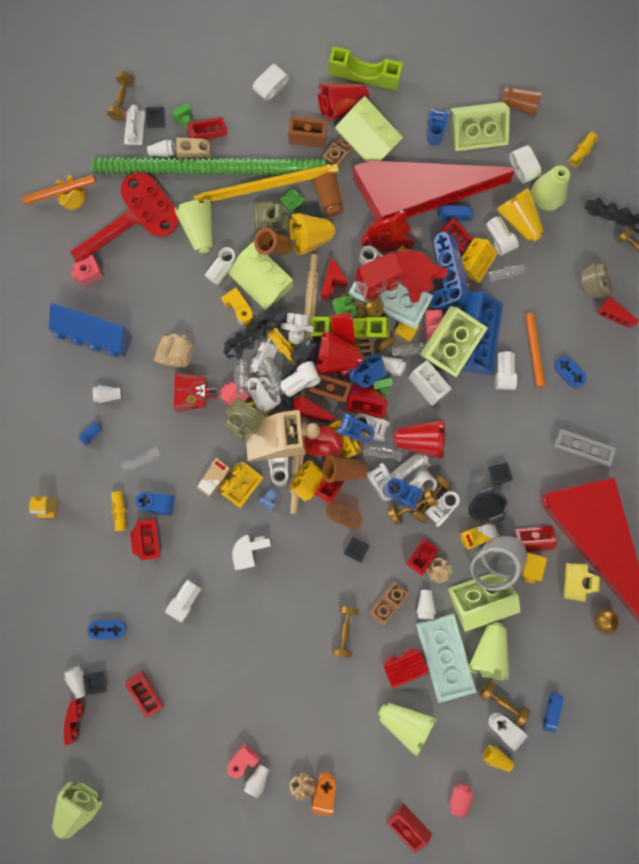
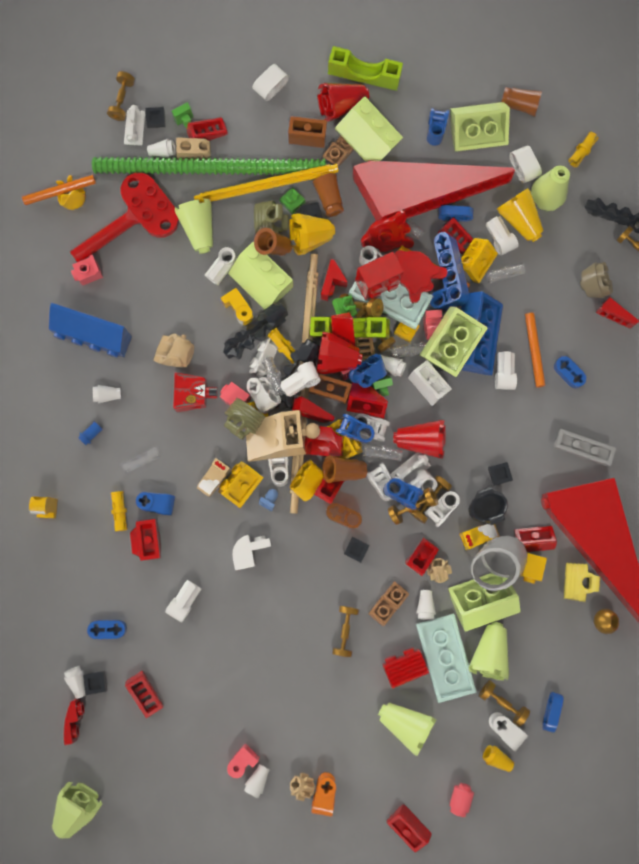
(241, 376): clear pin -> none
(297, 324): white hips -> none

